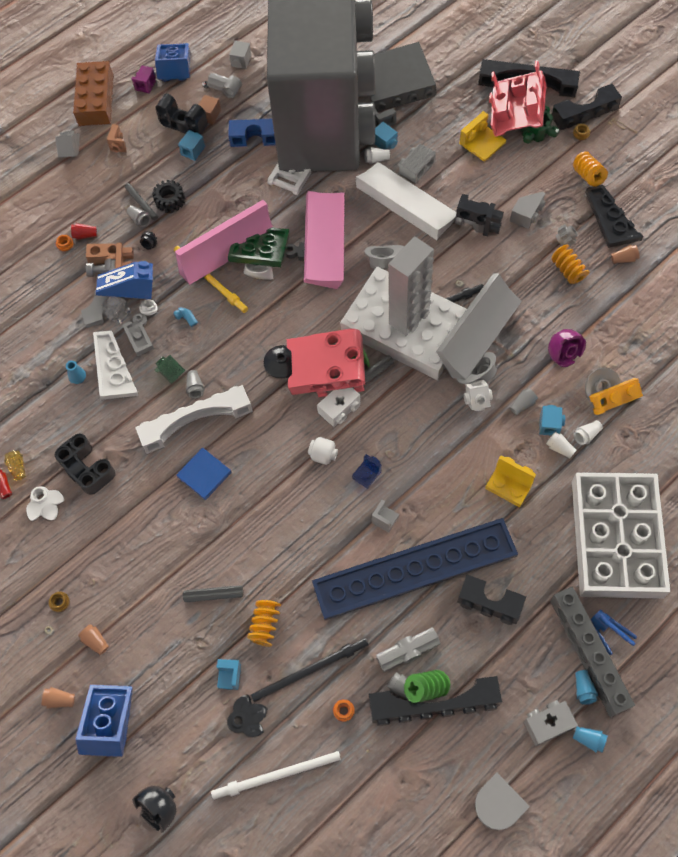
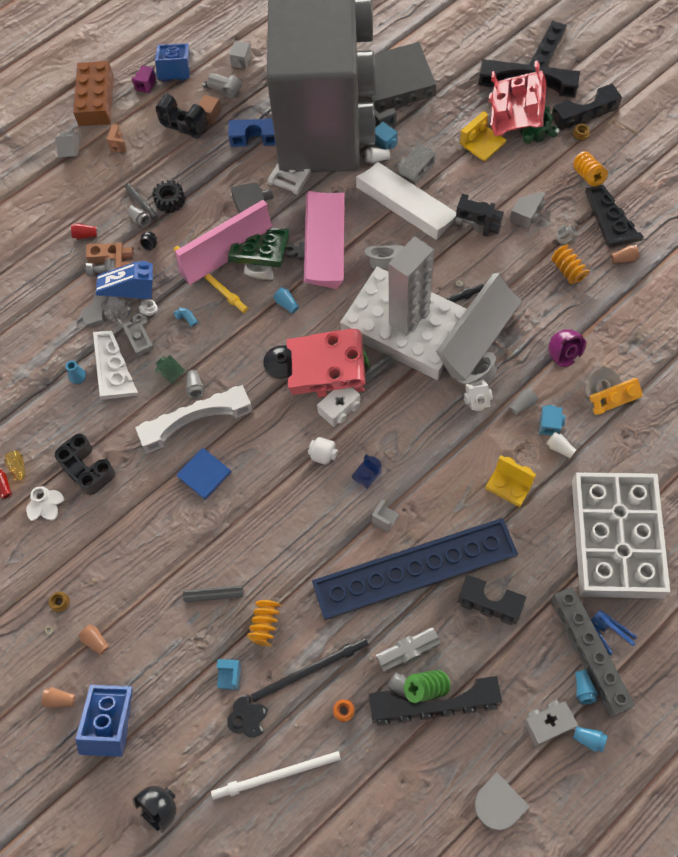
(61, 240): orange plate -> none
(191, 145): dark azure brick -> none
(248, 195): none -> dark grey torso
(285, 299): none -> dark azure cone
(549, 44): none -> black plate
(586, 433): white cone -> none

